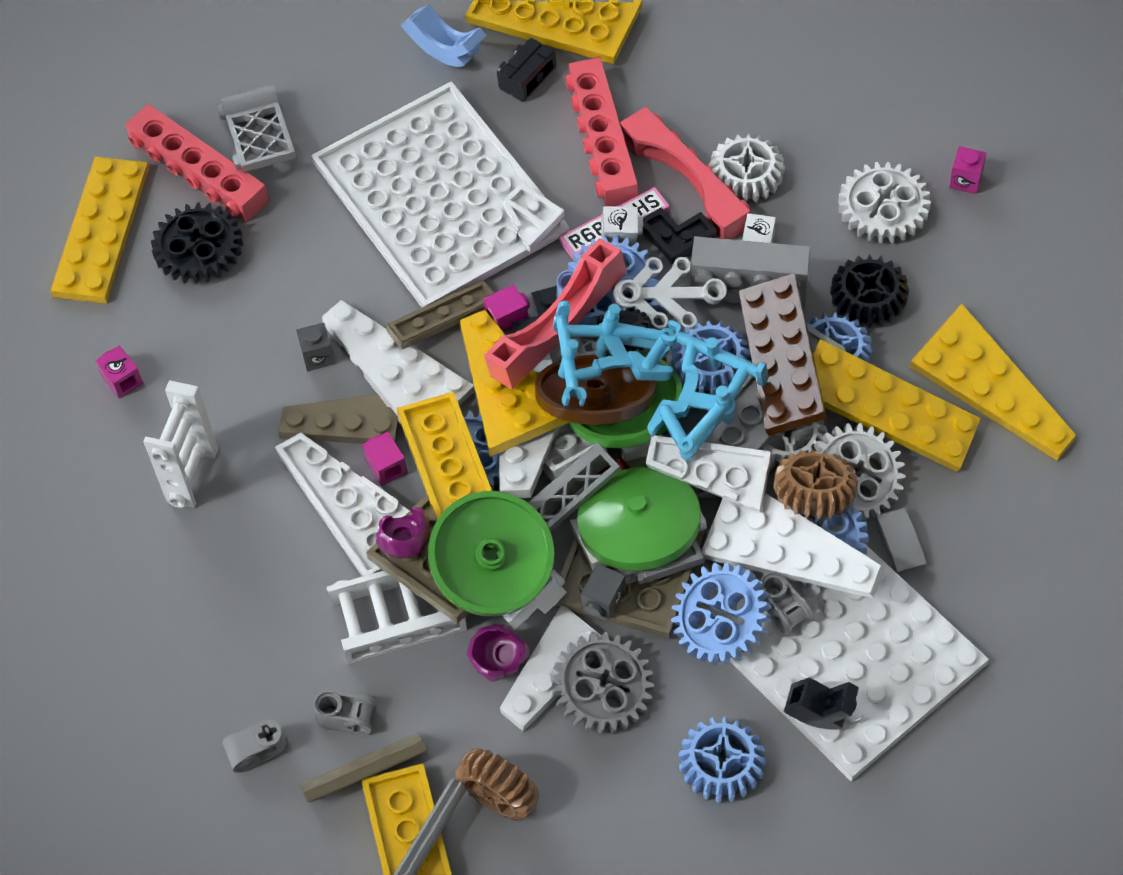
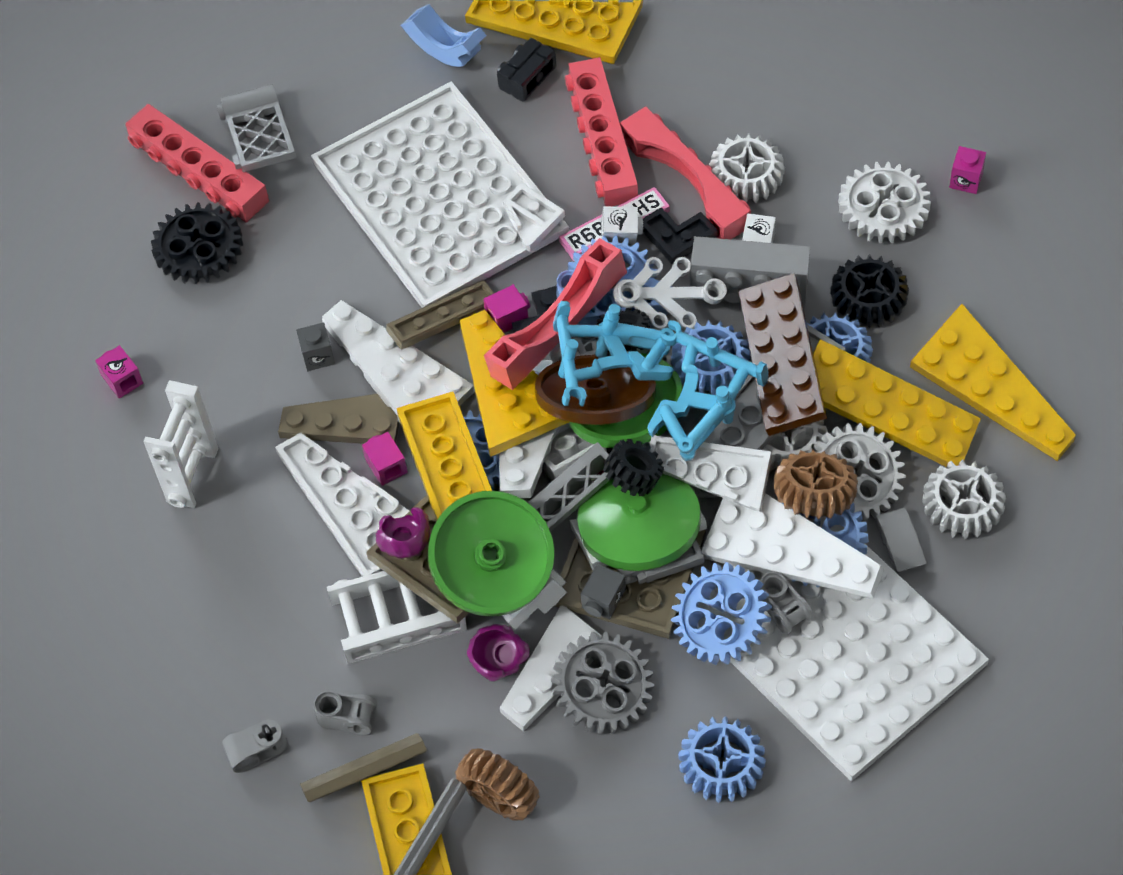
(100, 230): yellow plate -> none
(633, 467): none -> black tyre
(820, 705): black brick -> none
(968, 514): none -> white gear

